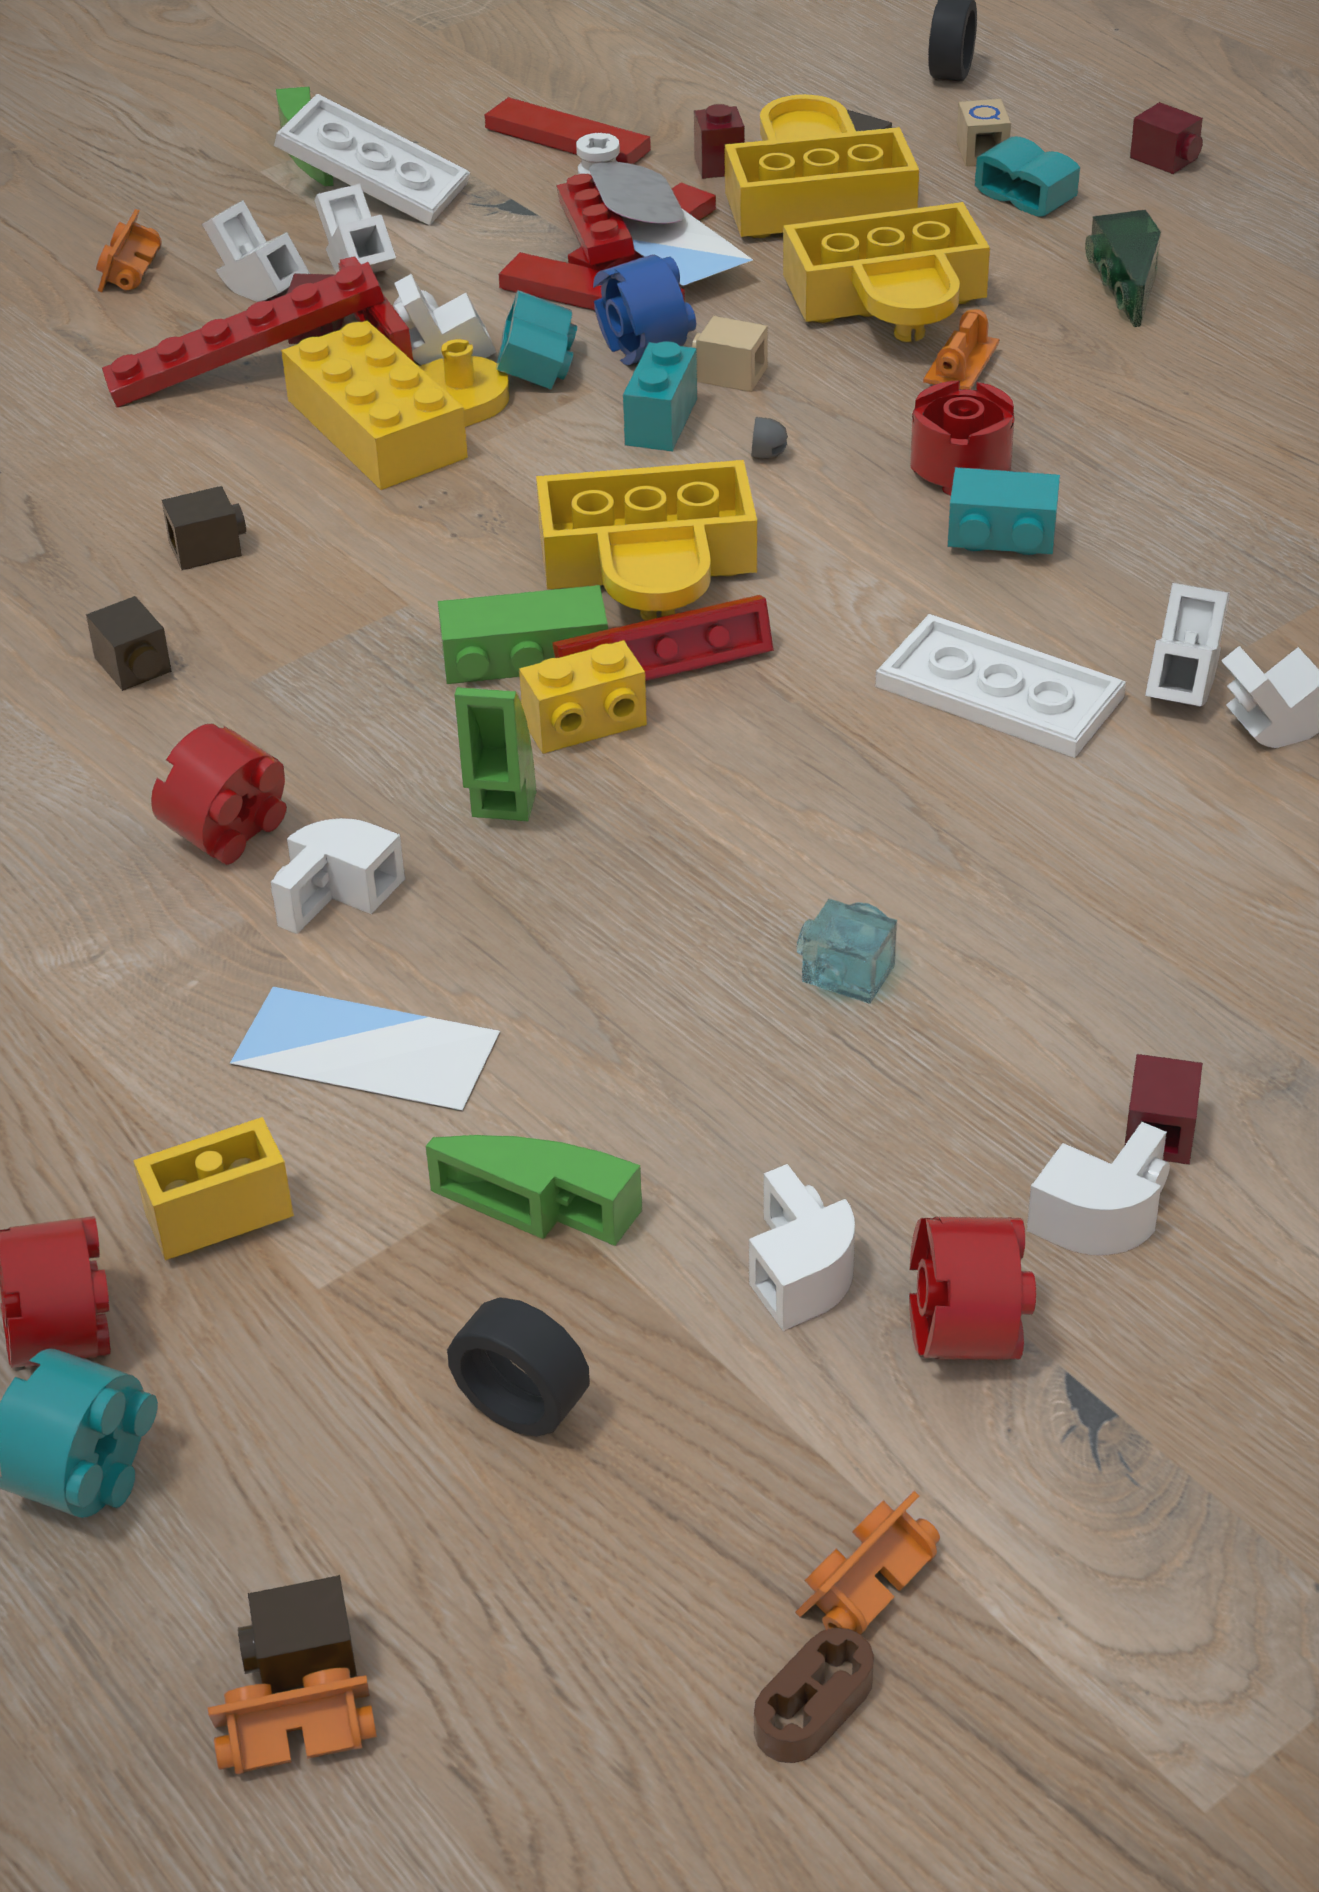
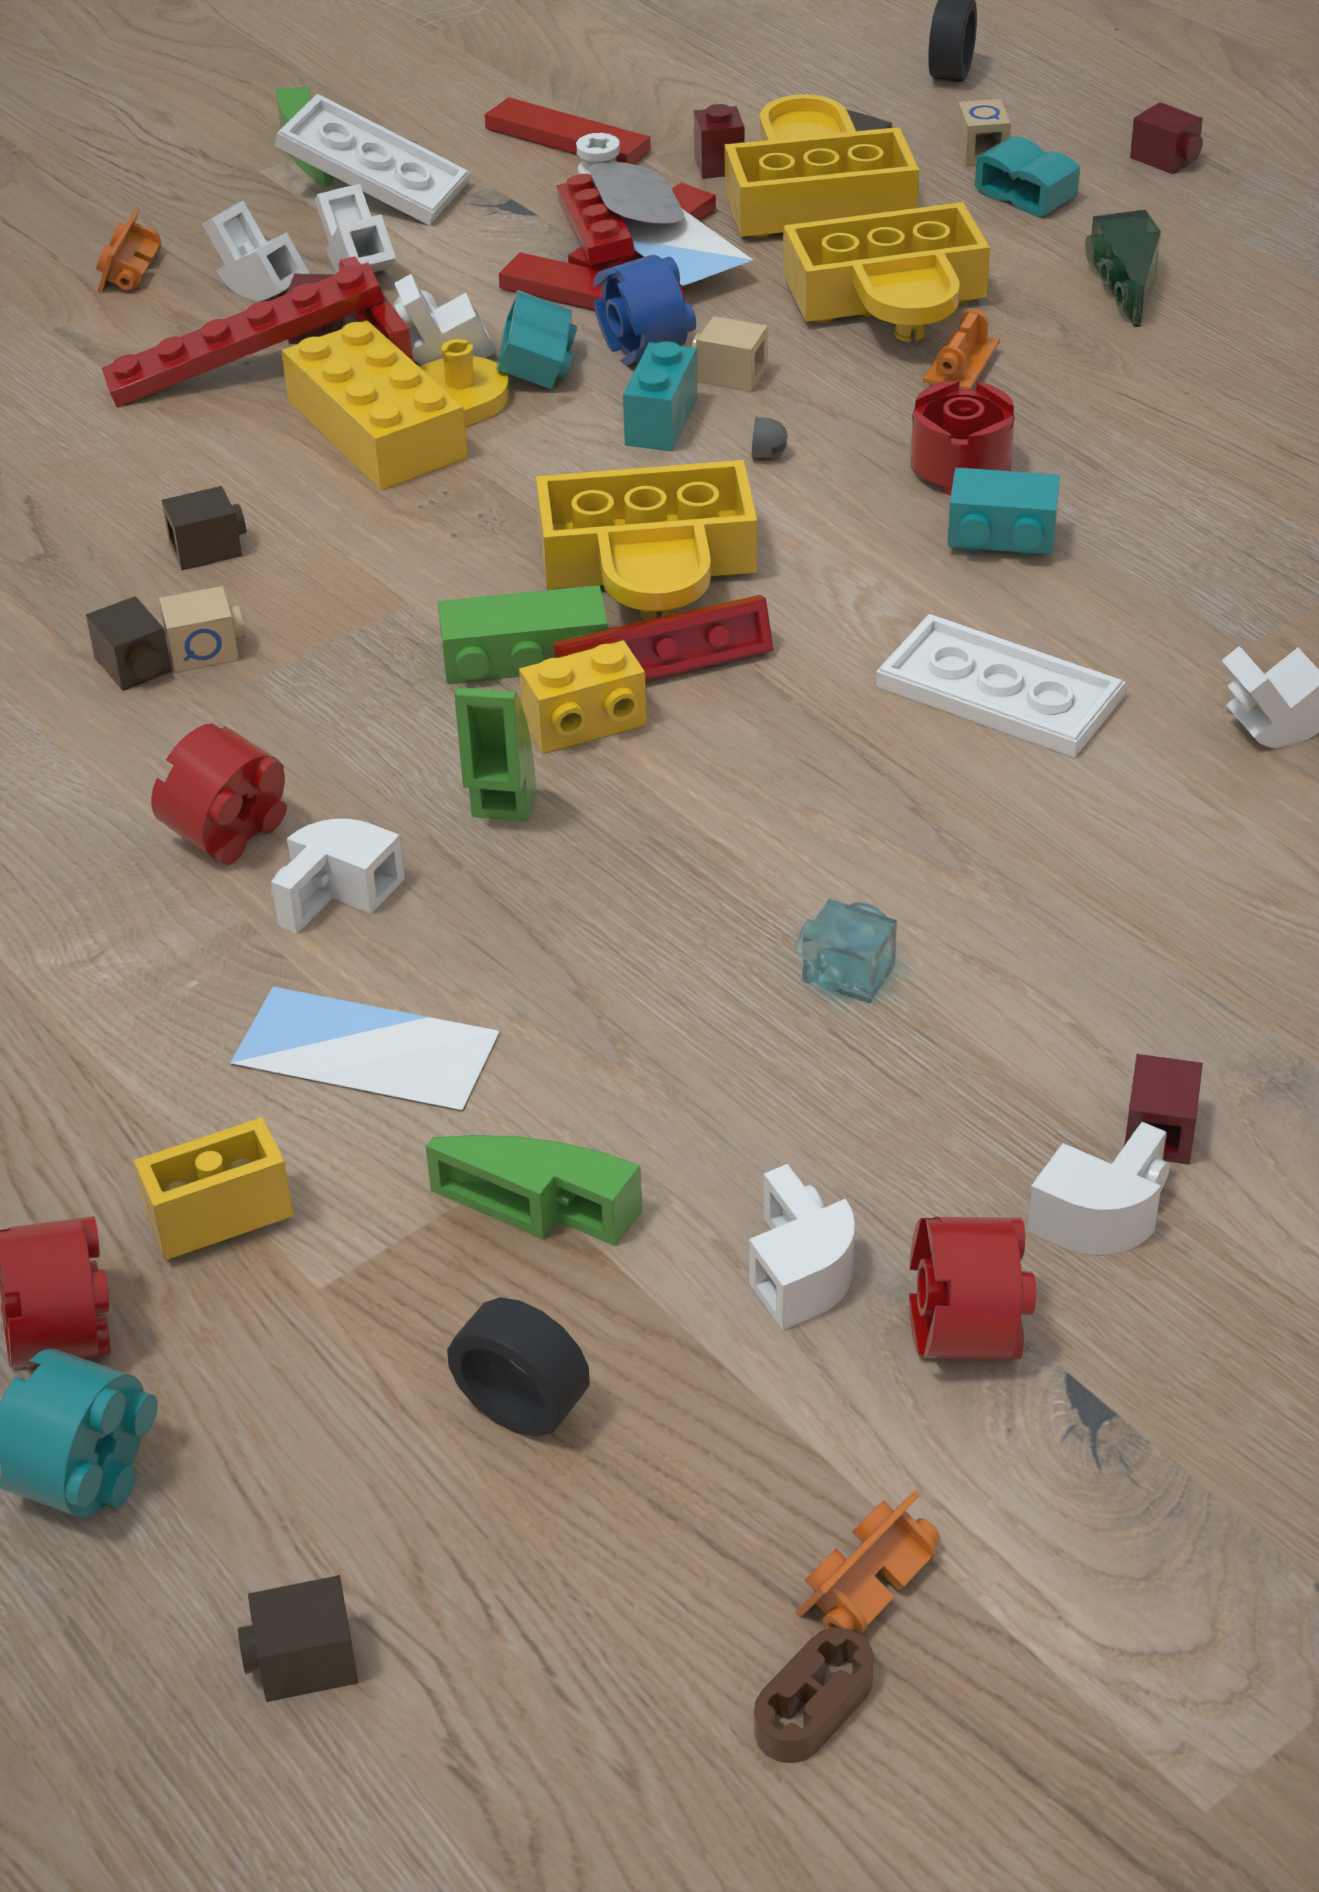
(201, 628): none -> tan brick
(261, 1720): orange hinge -> none
(1189, 646): white brick -> none

